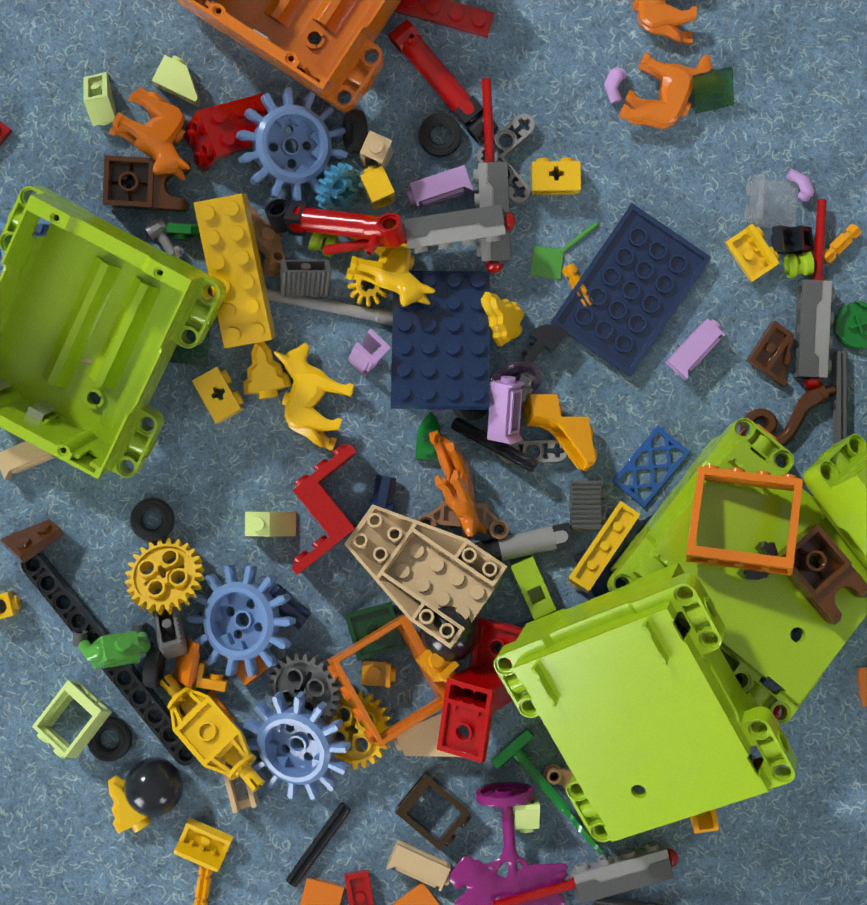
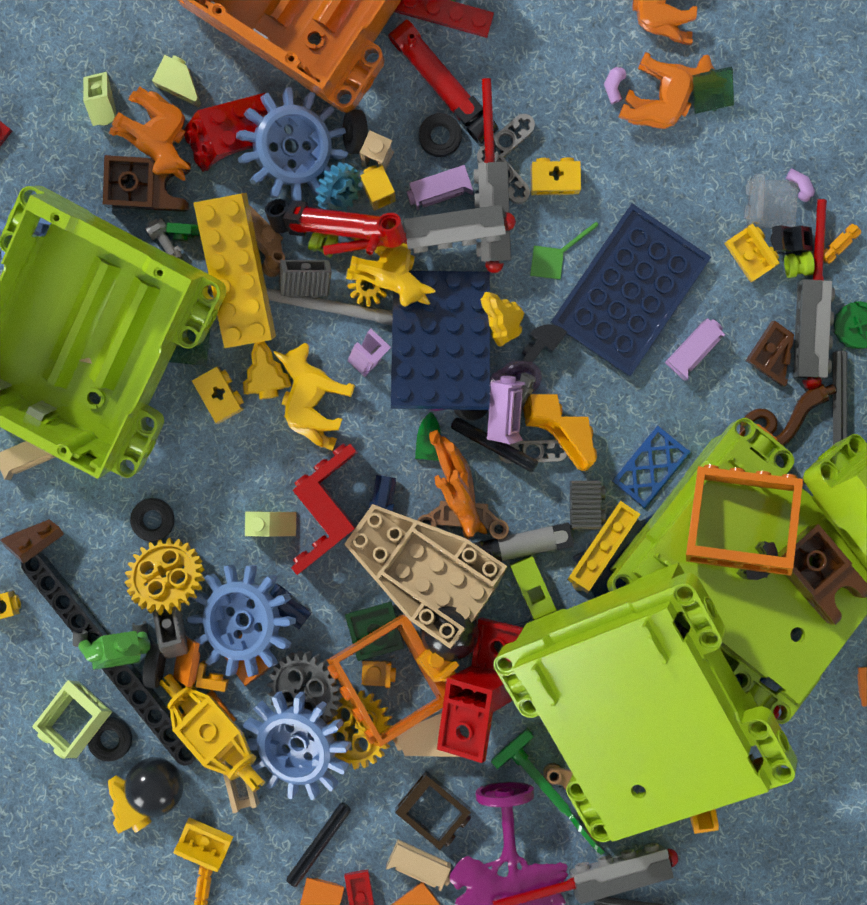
(527, 816): yellowish green slope -> none
(571, 272): light orange axle -> none

